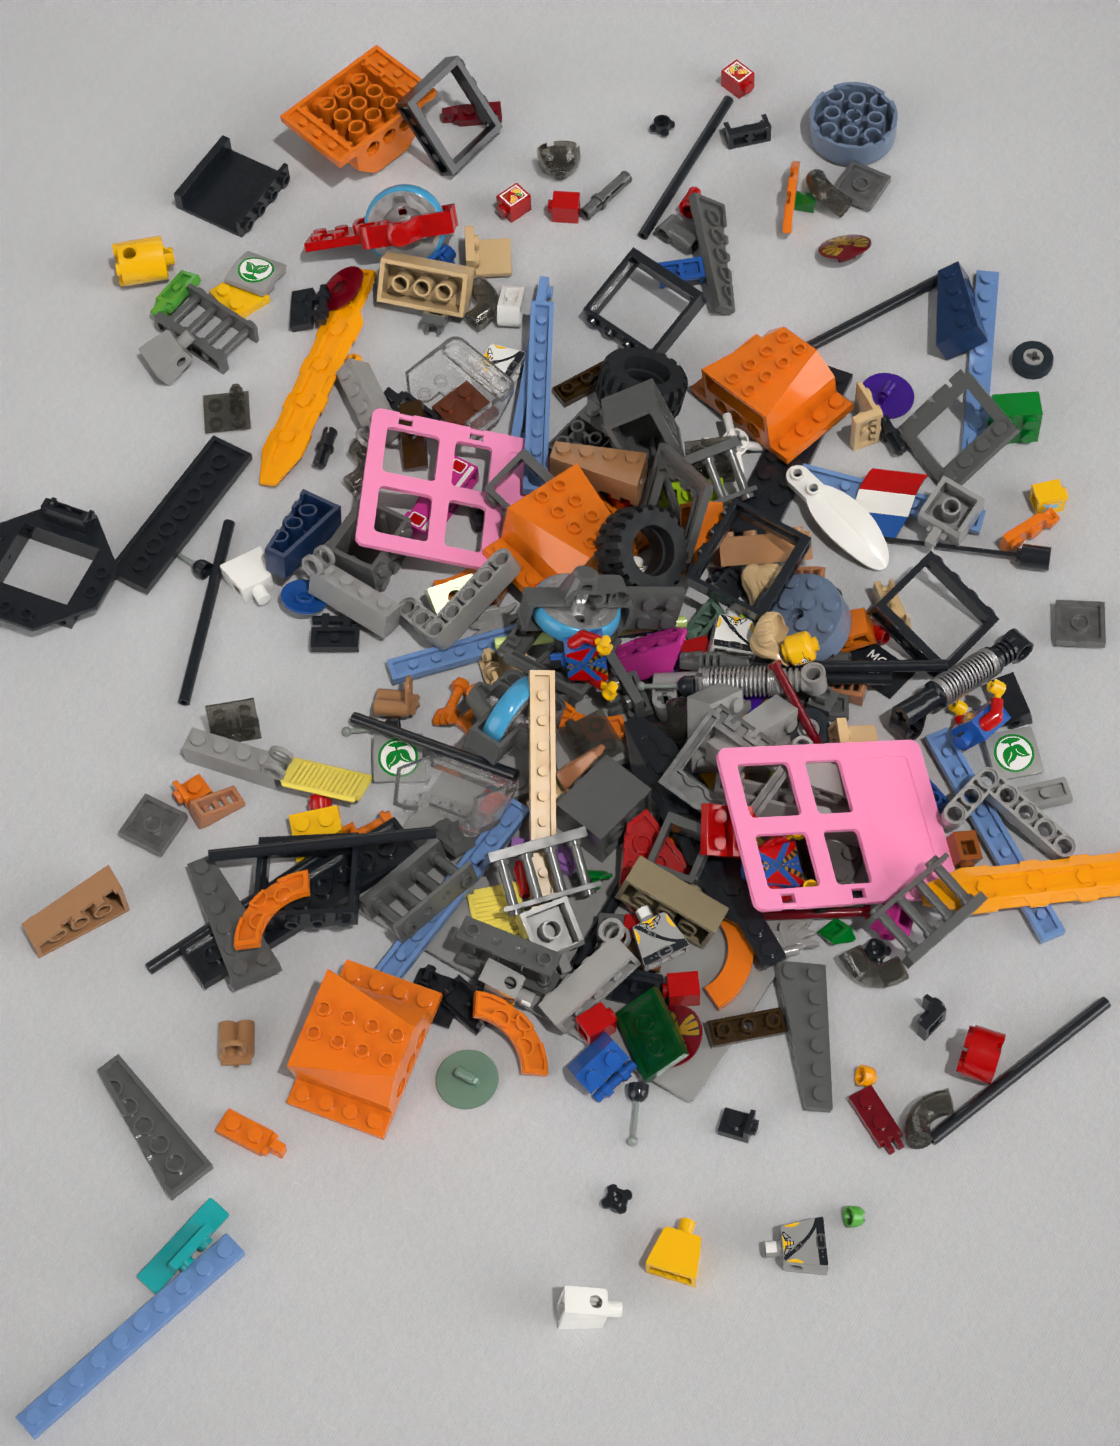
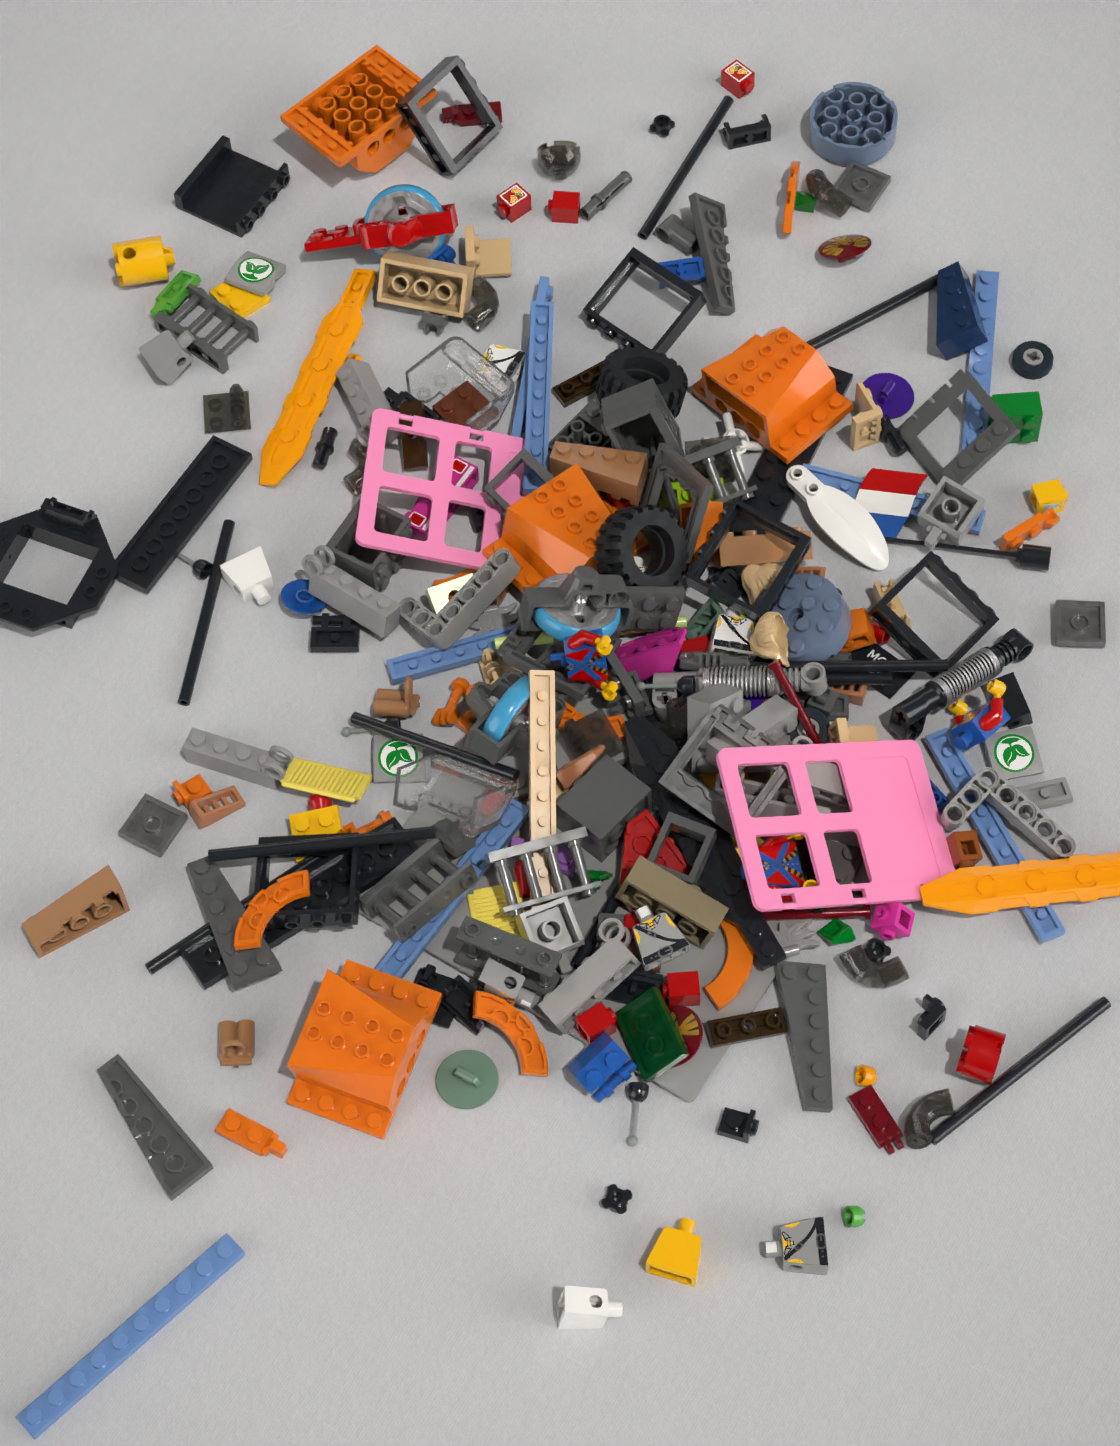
(183, 1245): teal bracket -> none
(234, 720): clear smoke hinge -> none
(303, 308): black plate -> none
(303, 530): dark blue wedge -> none
(344, 286): dark red shield -> none
(510, 306): white plate -> none
(684, 205): red cone -> none
(718, 832): red plate -> none
(800, 648): yellow head -> none
(931, 933): dark grey fence -> none

